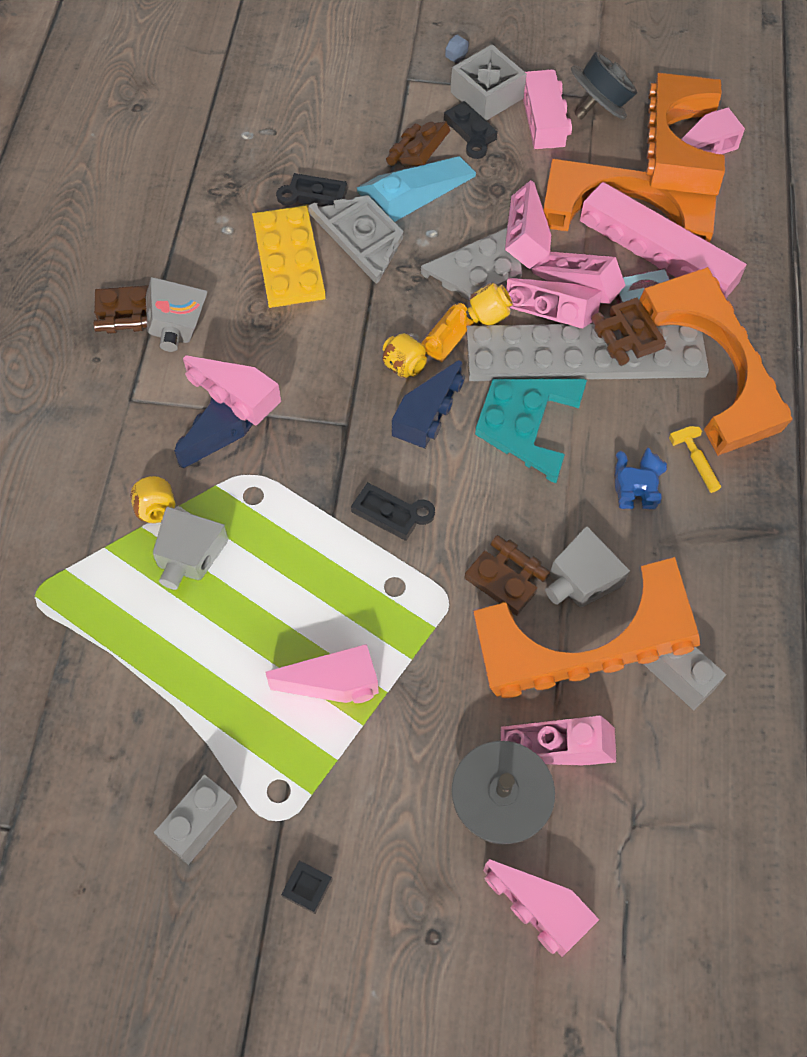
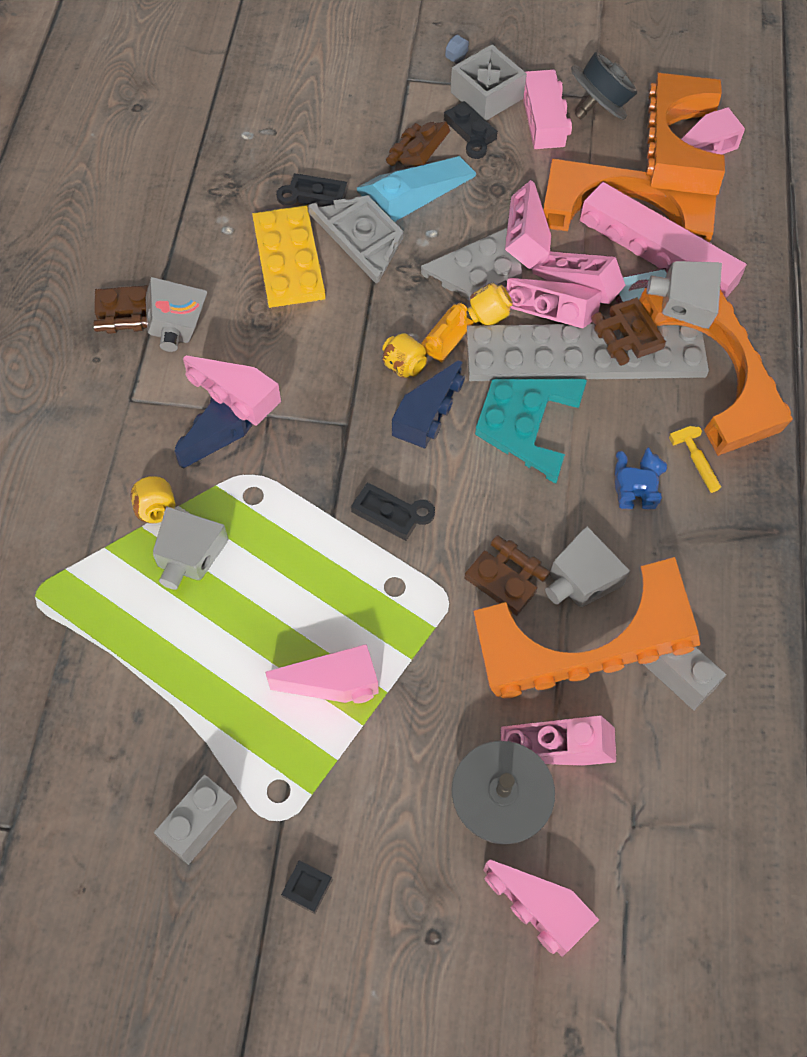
(689, 291): none -> light grey torso

